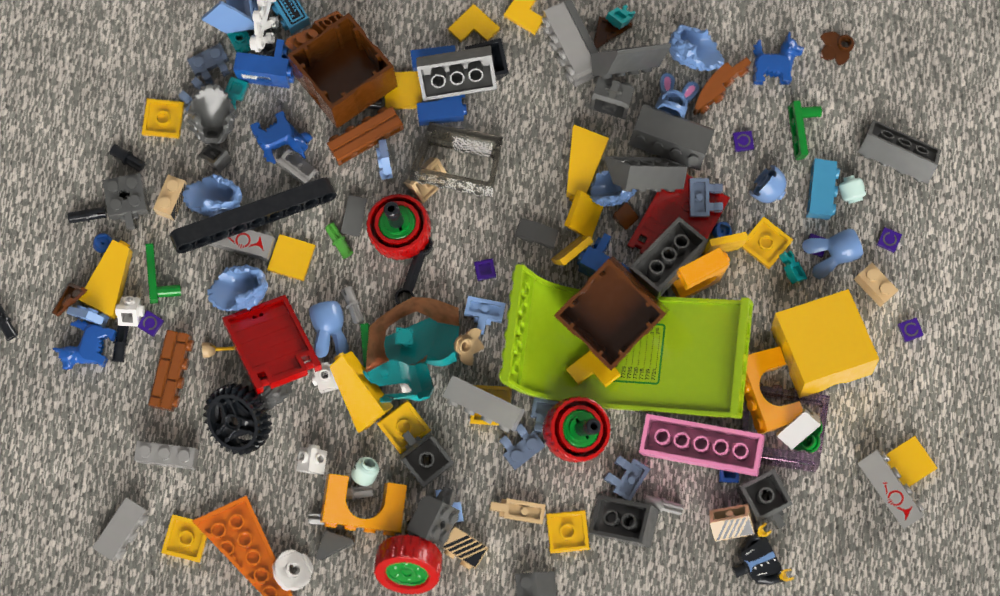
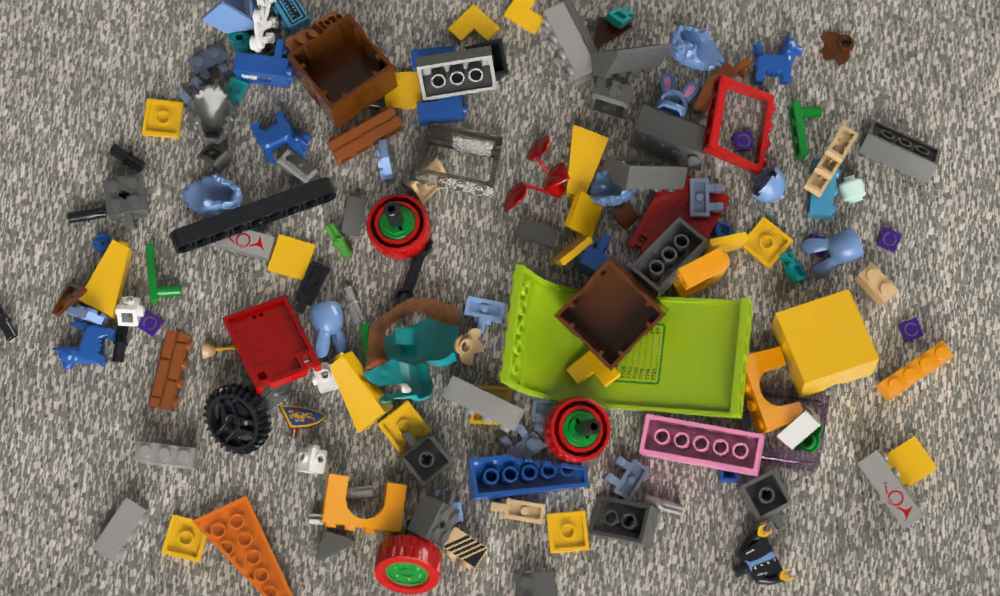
(170, 197): tan brick -> none
(238, 288): medium blue hair -> none
(284, 577): white plate -> none
(300, 418): none -> shield
(311, 285): none -> black hinge
(365, 471): light aqua head -> none
(485, 269): dark purple tile -> none
(517, 476): none -> blue wedge
(552, 182): none -> red plant
(712, 130): none -> red windscreen
(731, 522): tan brick -> none
(831, 160): none -> tan slope
(914, 371): none -> light orange arch

